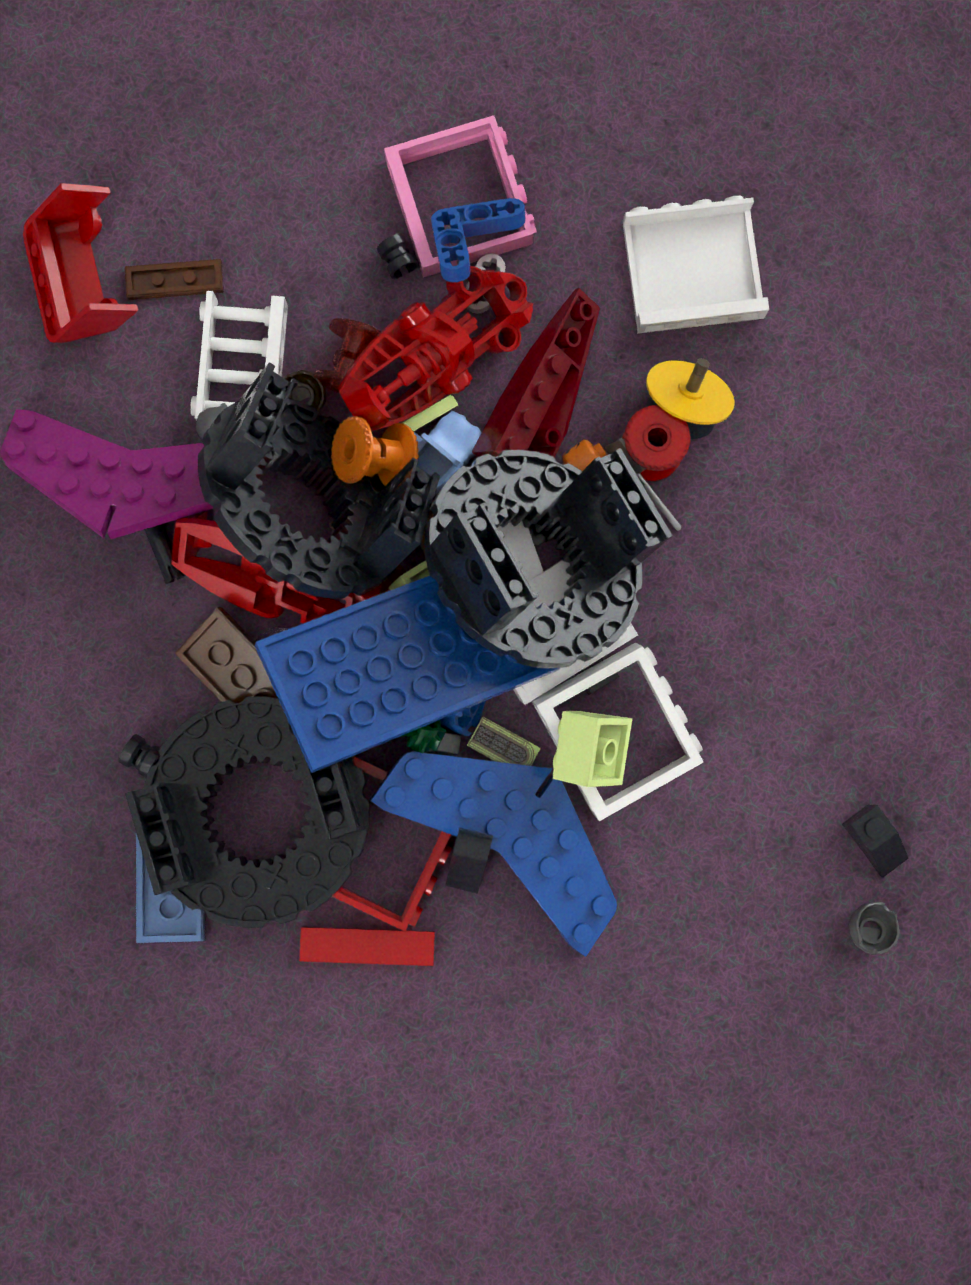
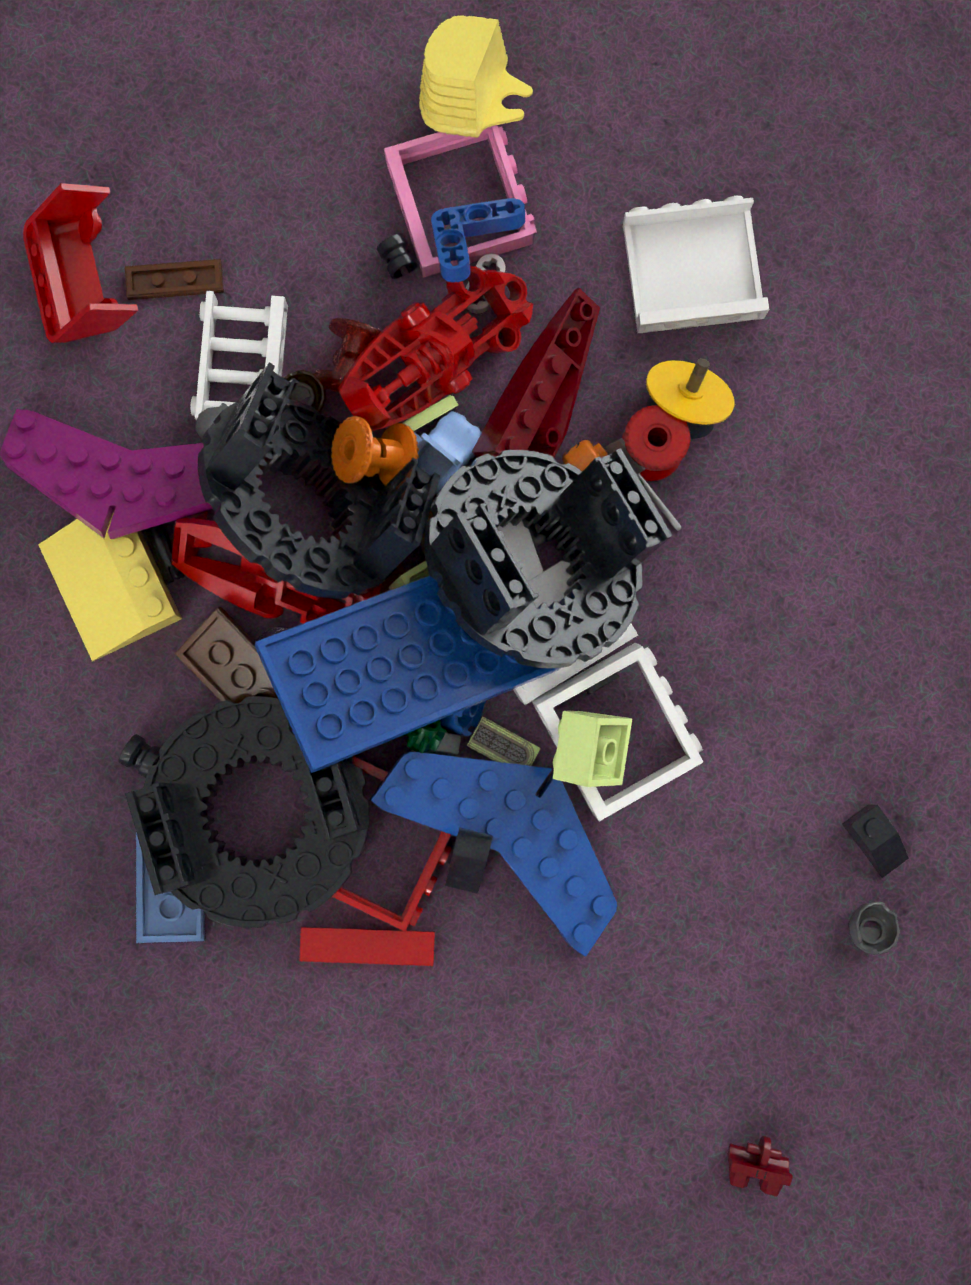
(109, 586): none -> light yellow slope
(467, 78): none -> light yellow piece
(761, 1163): none -> dark red hips

